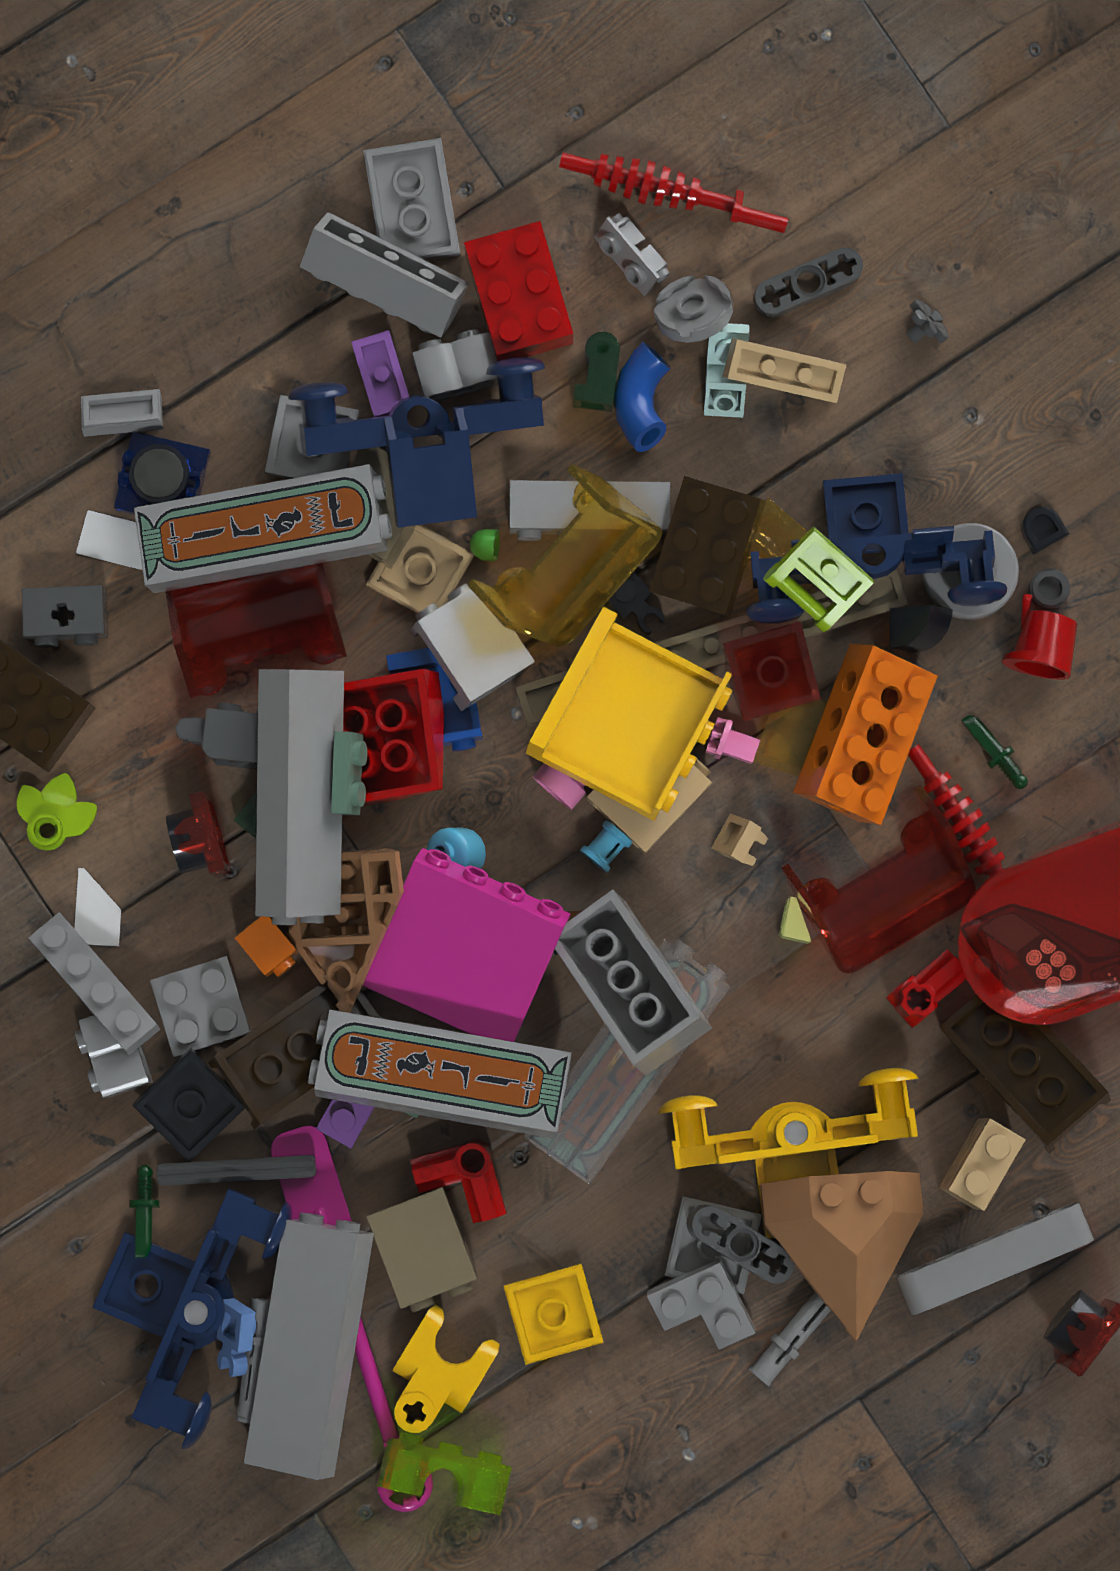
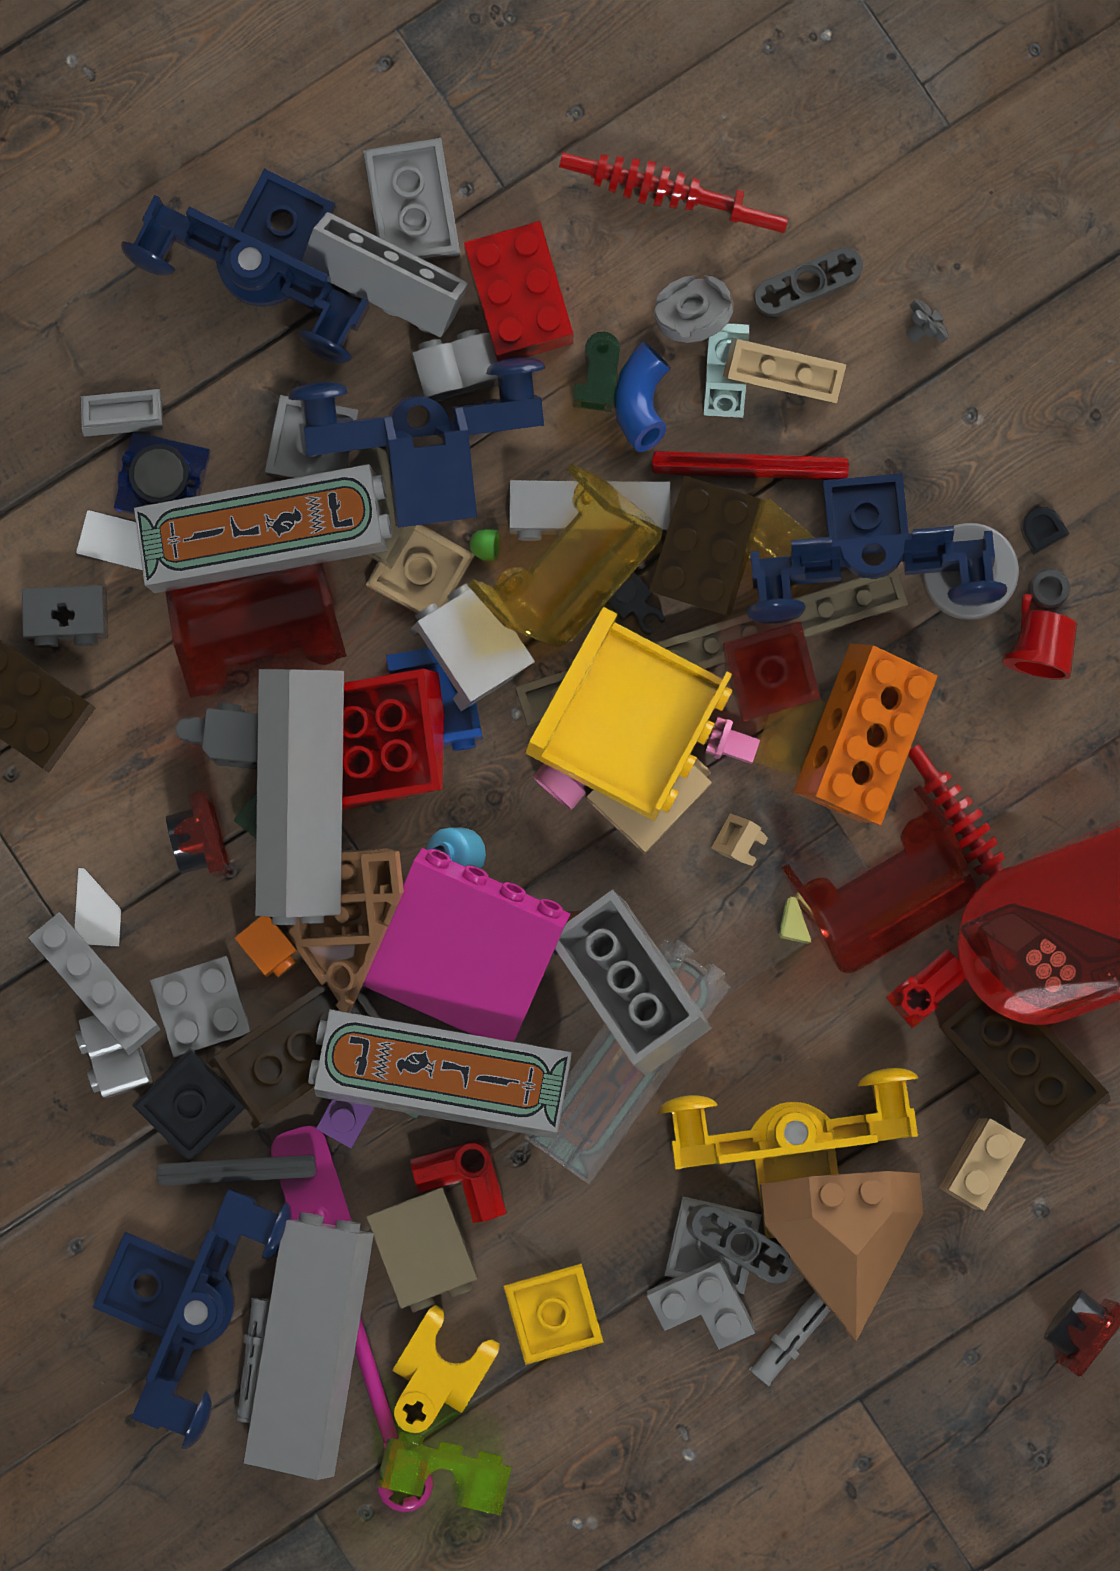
(54, 806): lime plate -> none
(144, 1211): dark green piece -> none
(236, 1336): medium blue plate -> none
(256, 260): none -> dark blue piece
(348, 759): sand green plate -> none
(380, 372): medium lavender plate -> none
(606, 846): medium azure bush -> none
(619, 241): light grey hinge -> none
(749, 465): none -> red axle
(828, 570): lime plate -> none
(918, 627): black brick -> none
(995, 751): dark green piece -> none
(995, 1258): light grey beam -> none

